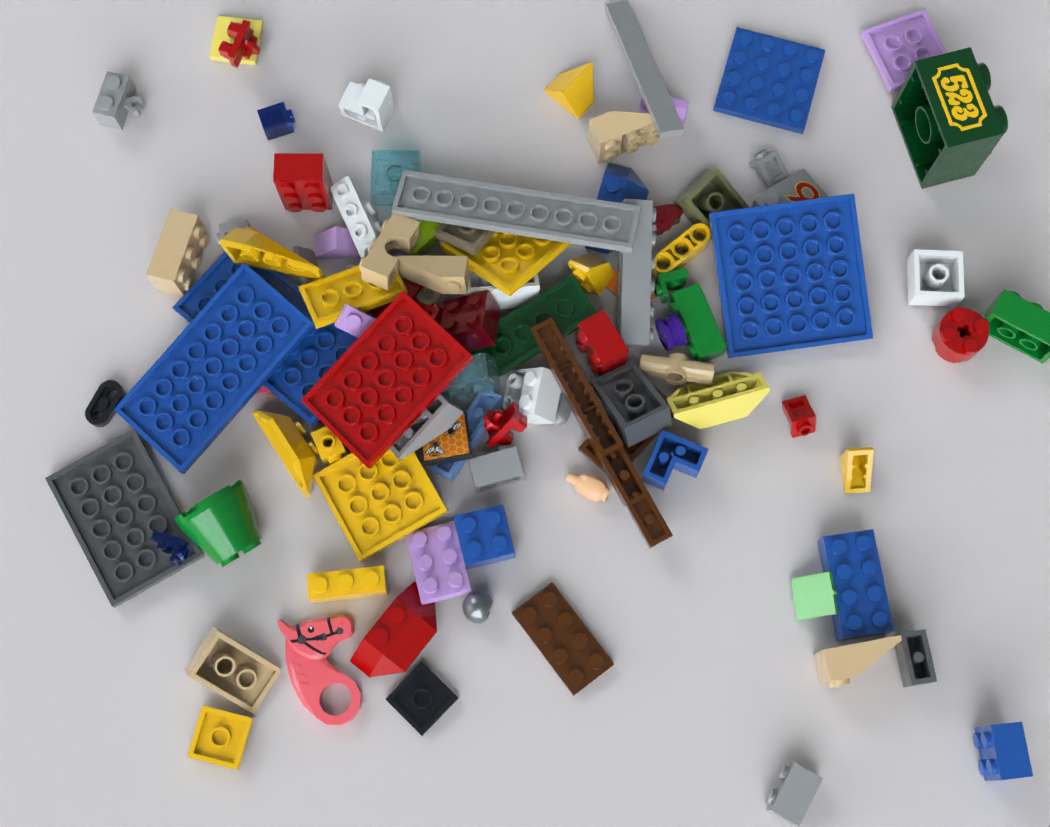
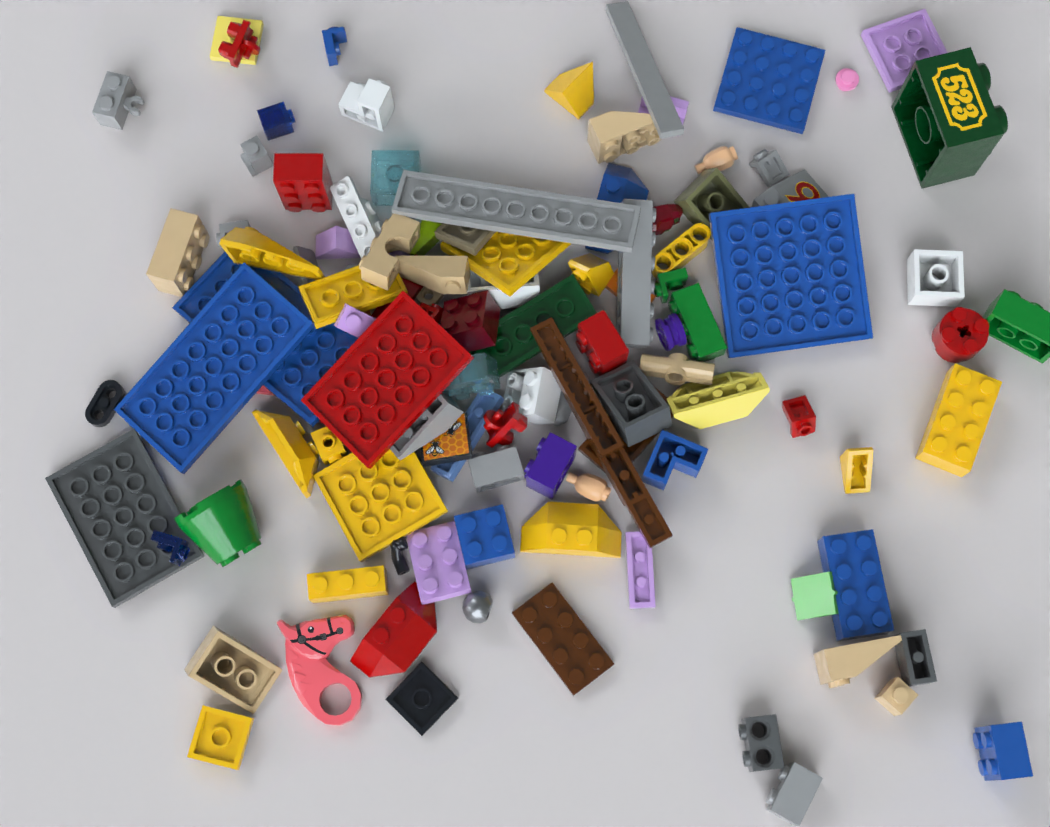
(255, 156): none -> light grey brick
(332, 38): none -> blue bracket
(397, 555): none -> black arm
(550, 466): none -> dark purple brick
(571, 531): none -> yellow wedge
(639, 572): none -> lavender plate
(718, 158): none -> light nougat plant
(768, 742): none -> dark grey brick
(847, 79): none -> bright pink plate
(896, 696): none -> tan brick
(958, 420): none -> yellow brick

